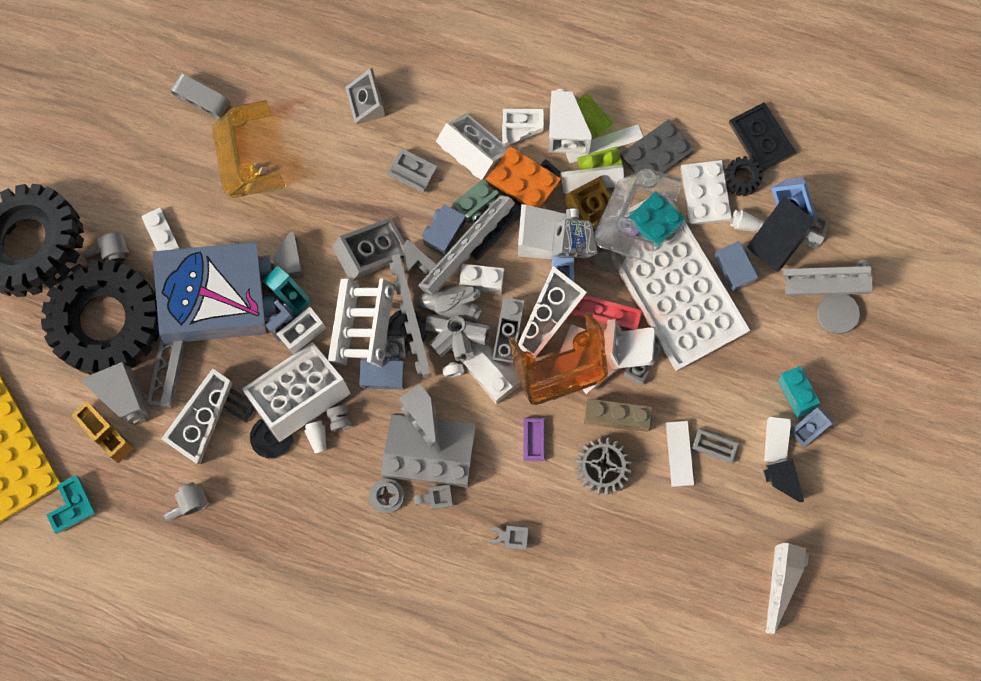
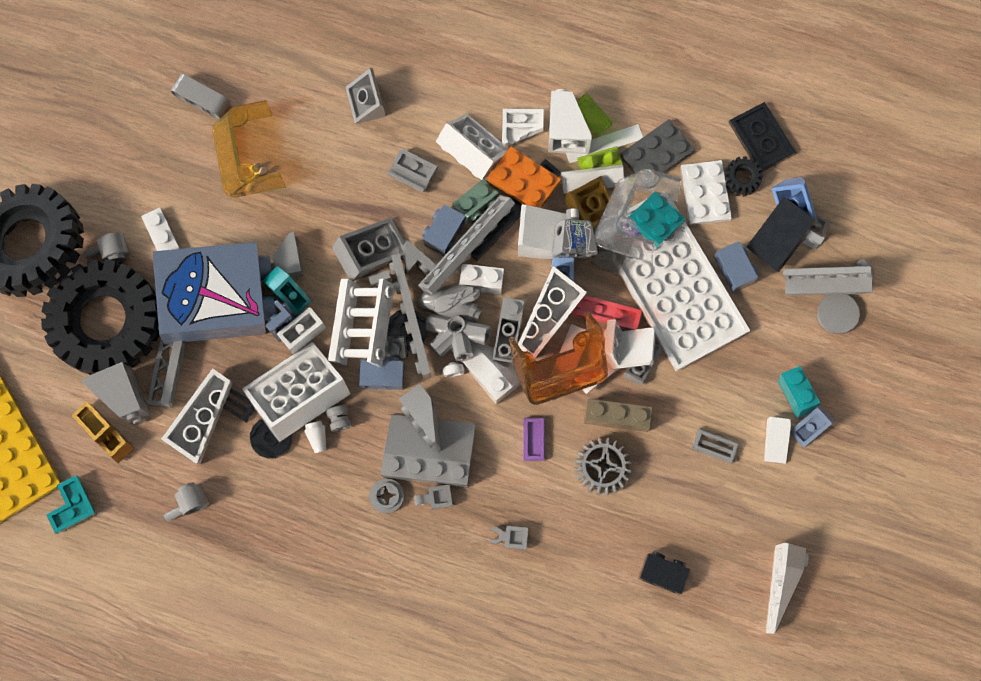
(374, 280): none -> light grey plate
(664, 573): none -> black brick
(679, 454): white tile -> none
(743, 221): white cone -> none
(784, 478): black slope -> none

